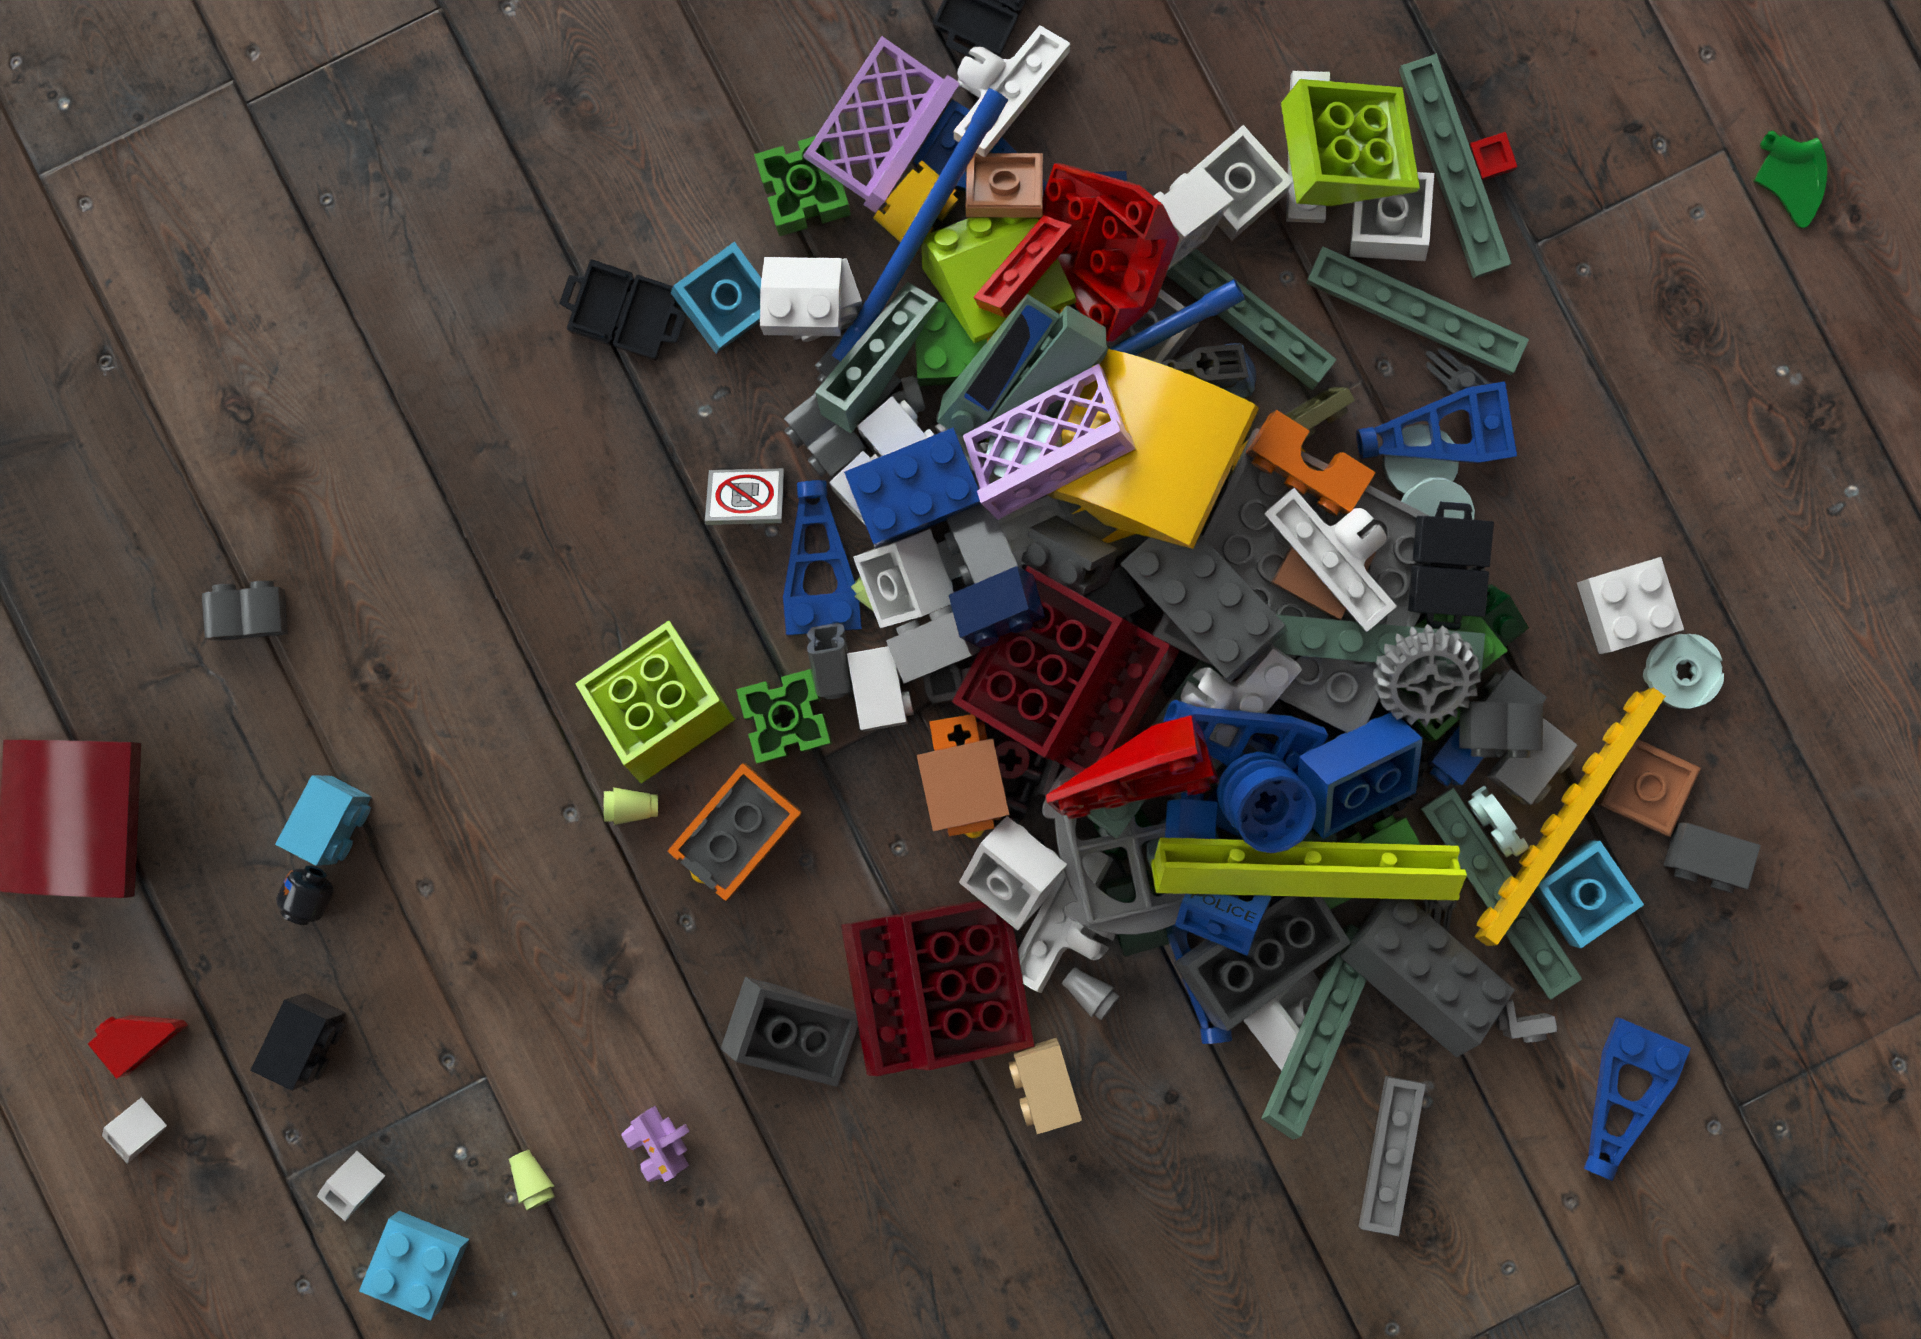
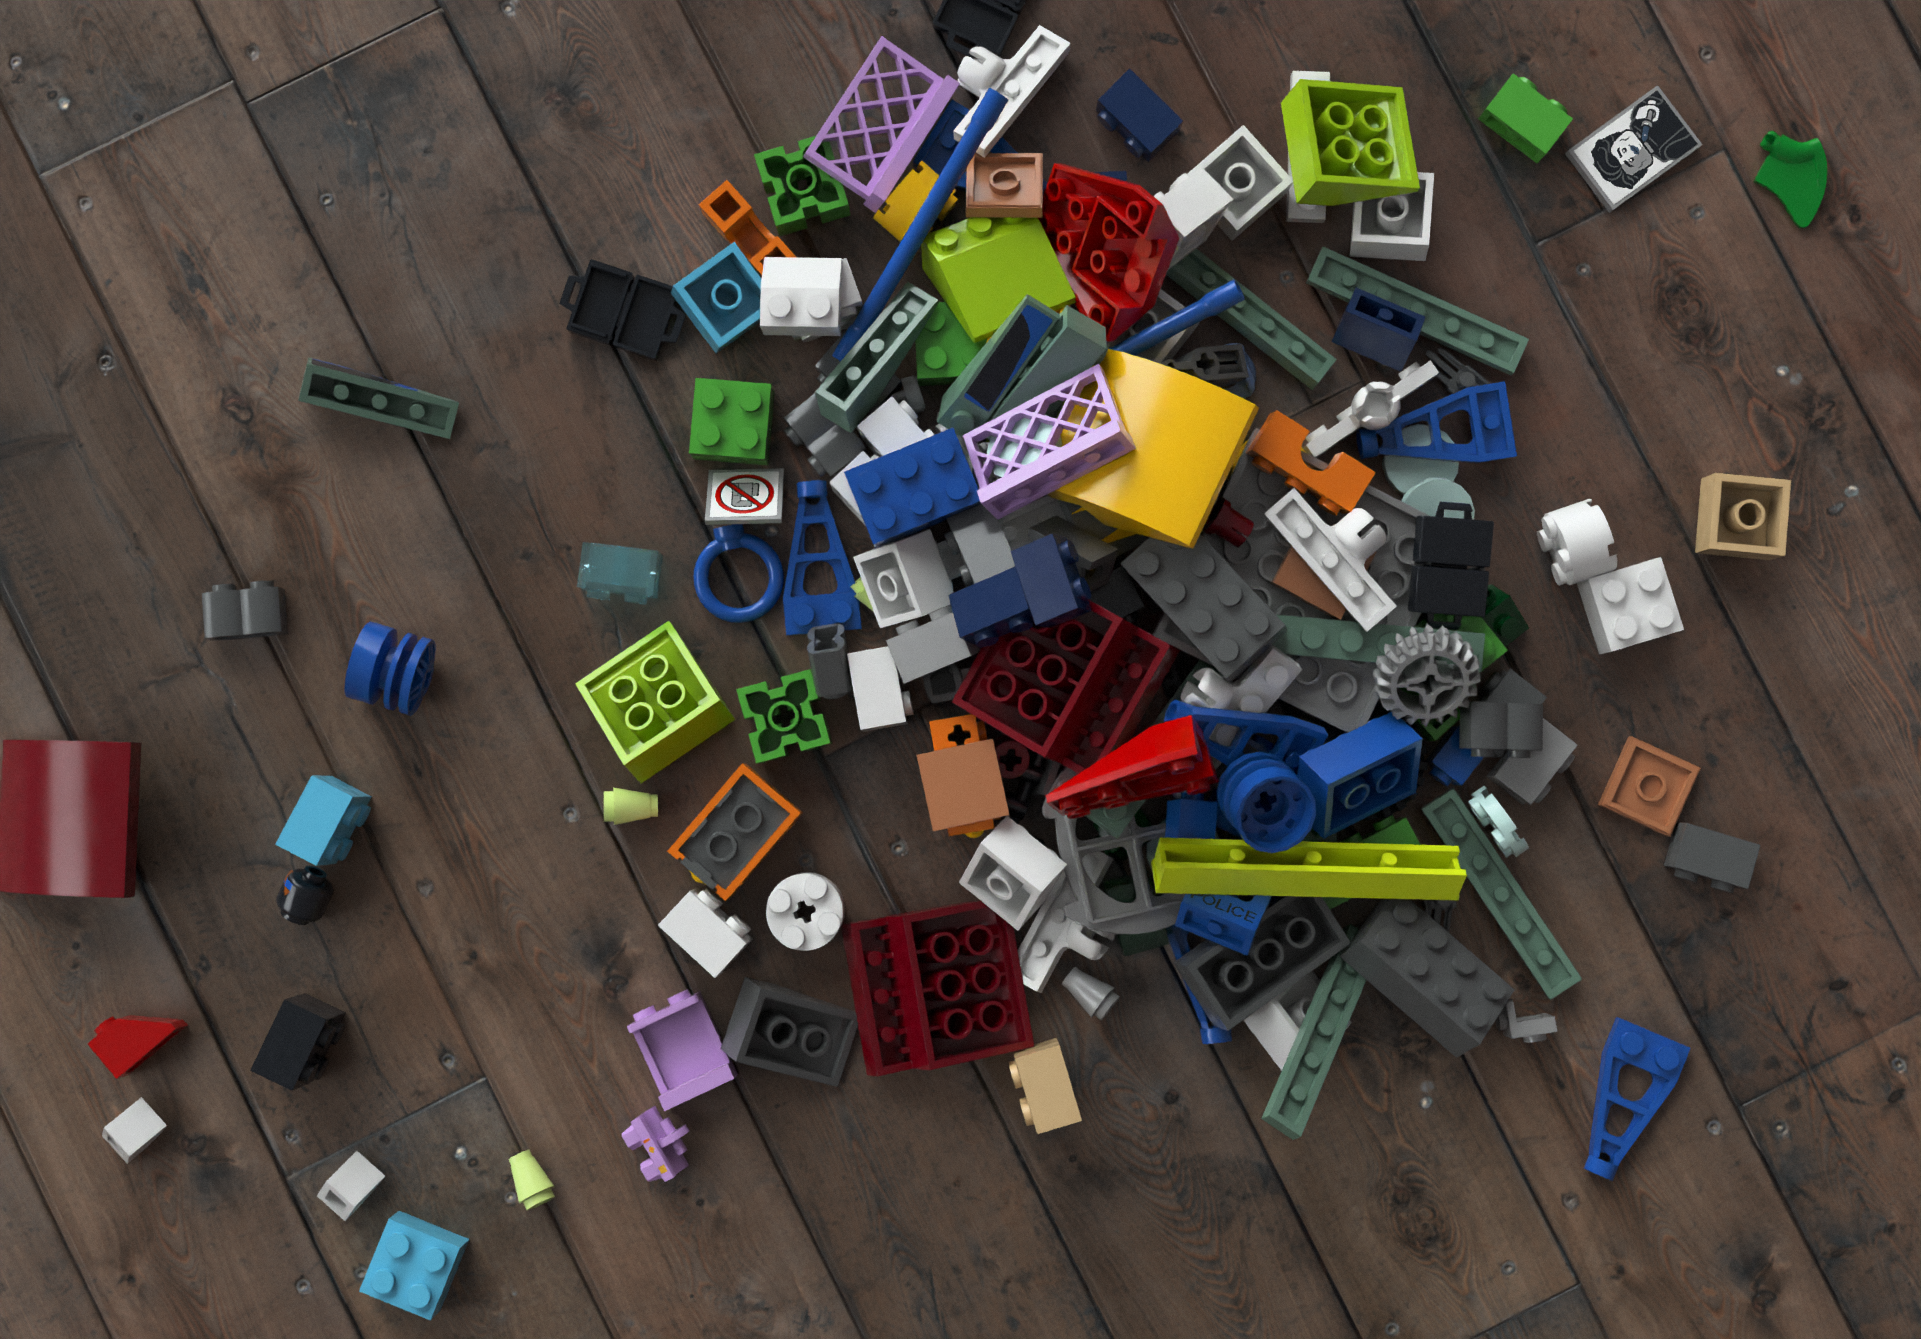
(376, 398): none -> sand green slope
(382, 666): none -> blue wheel
(619, 571): none -> clear light blue brick
(682, 1048): none -> lavender panel
(706, 930): none -> white brick
(730, 538): none -> blue piece
(731, 421): none -> bright green brick
(739, 224): none -> orange arch
(796, 931): none -> white brick
(1024, 266): red plate -> none
(1052, 580): none -> dark blue brick
(1137, 116): none -> dark blue brick
(1228, 523): none -> dark red bush
(1326, 405): olive plate -> none
(1371, 408): none -> white plate
(1378, 329): none -> dark blue brick
(1392, 1155): light grey plate -> none
(1454, 166): sand green plate -> none
(1493, 156): red plate -> none
(1526, 117): none -> bright green brick
(1560, 827): yellow plate -> none
(1577, 542): none -> white brick
(1586, 894): medium azure brick -> none
(1633, 149): none -> tile
(1705, 668): light aqua plate -> none
(1743, 516): none -> tan brick

